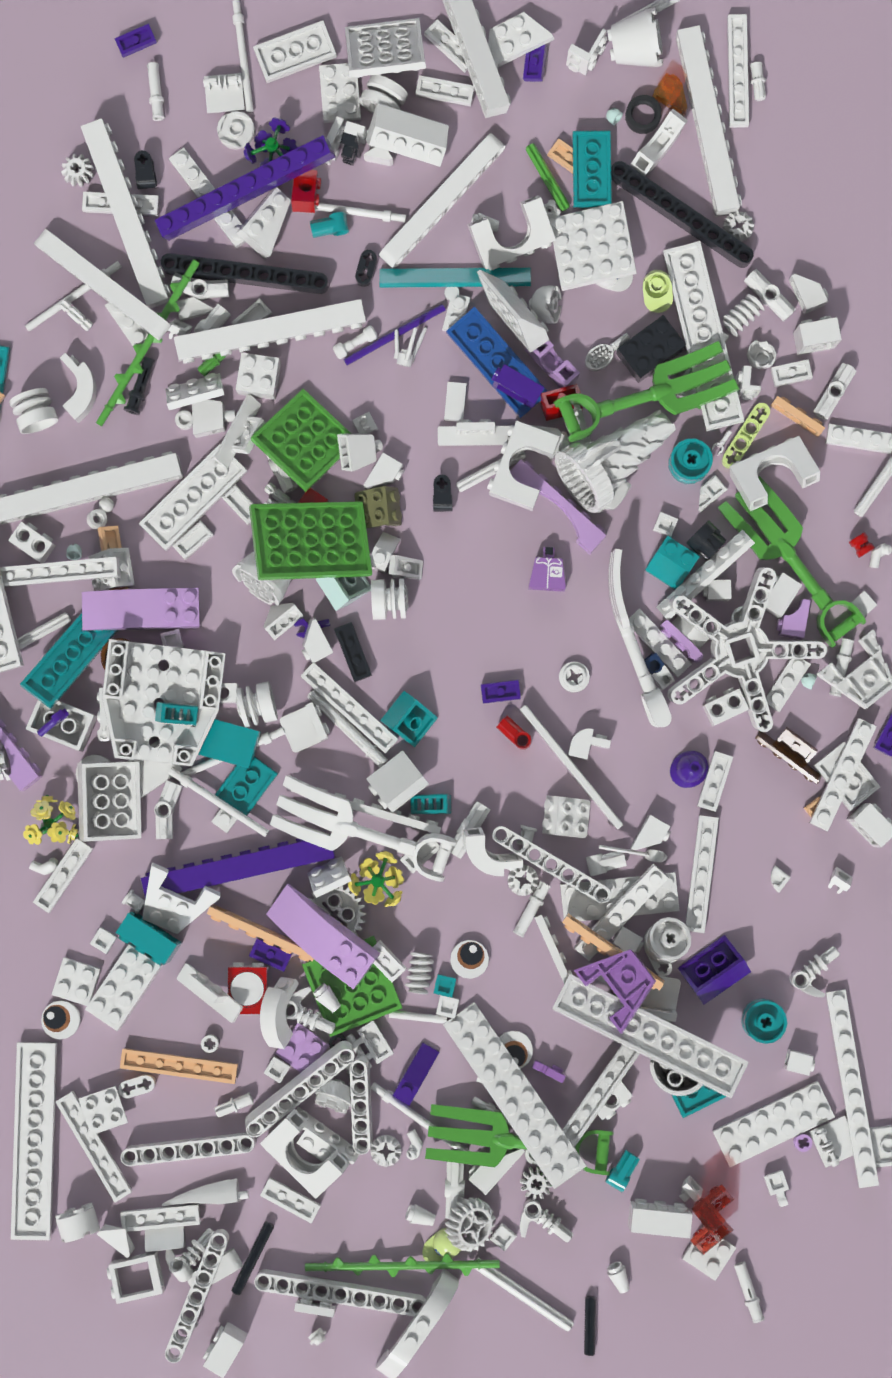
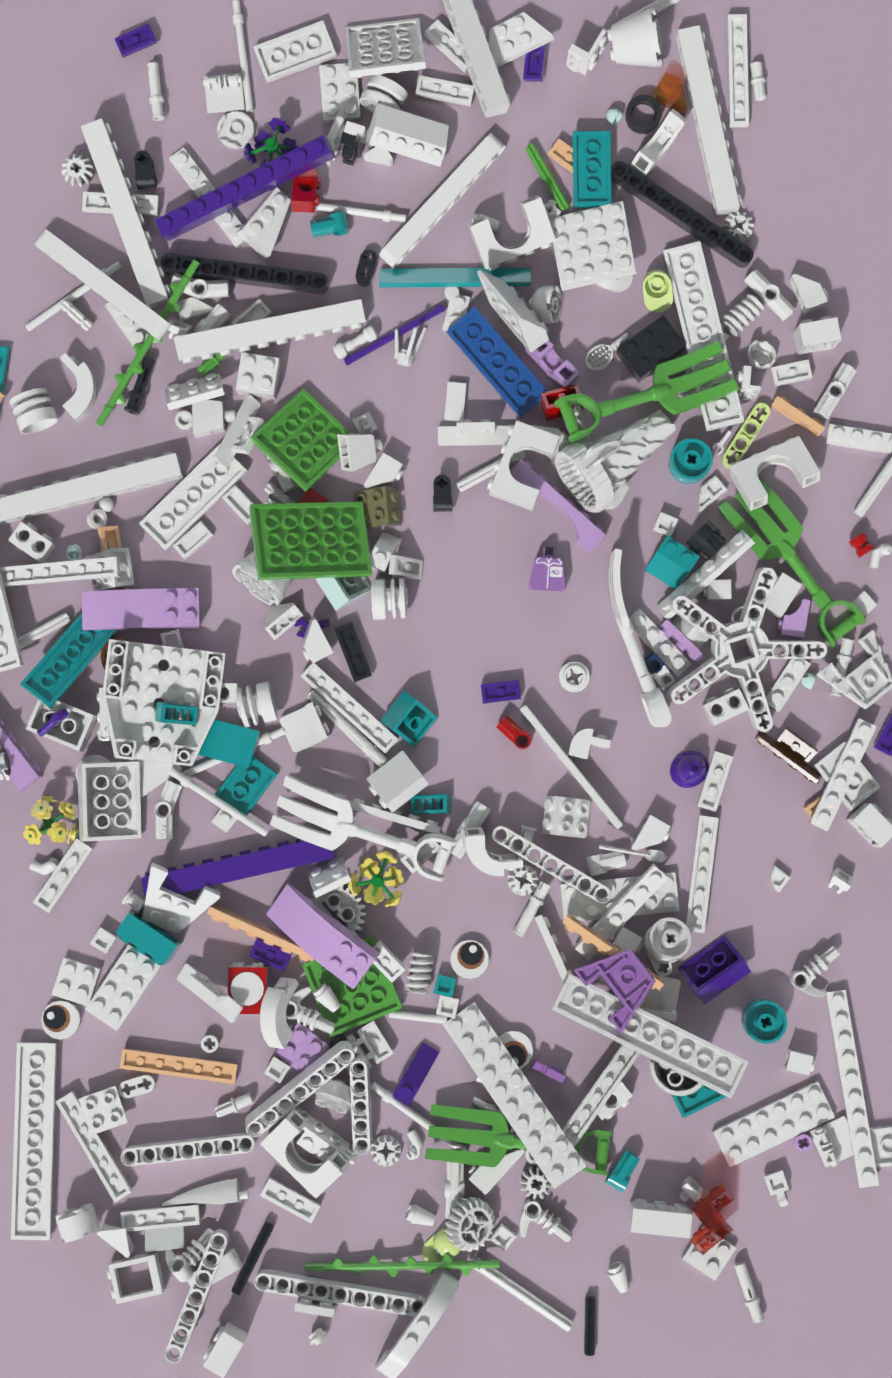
(517, 386): dark purple window -> none

